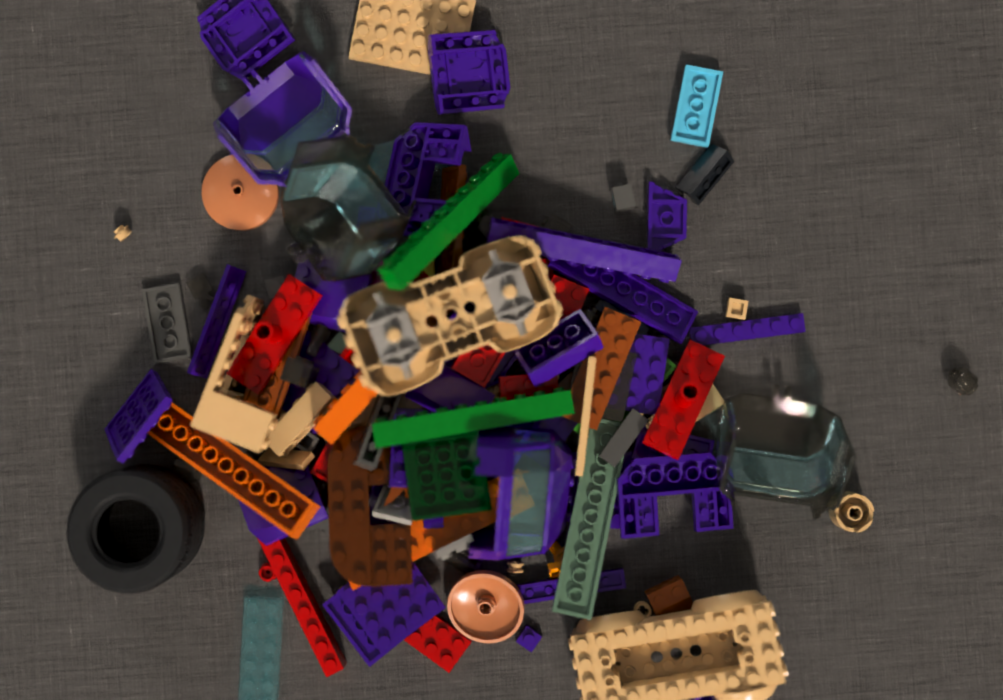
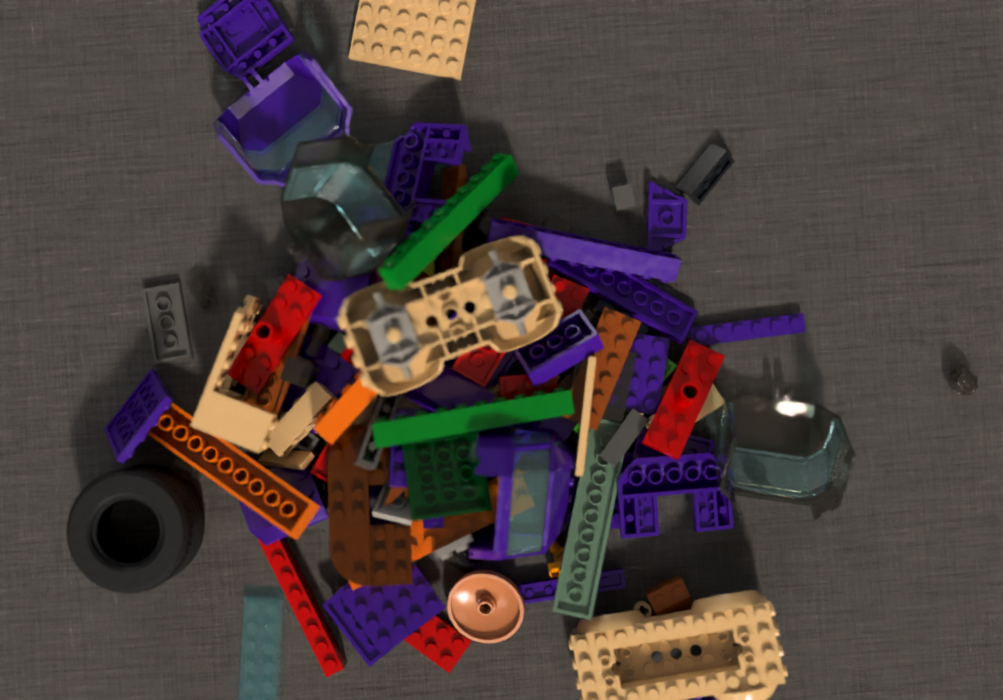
(122, 232): tan plate -> none
(216, 321): dark purple plate -> none
(233, 210): nougat dish -> none
(263, 573): red plate -> none
(468, 71): dark purple wedge -> none
(515, 567): tan bush -> none
(528, 638): dark purple plate -> none
(696, 106): medium azure plate -> none
(736, 308): tan plate -> none
(861, 514): tan brick -> none

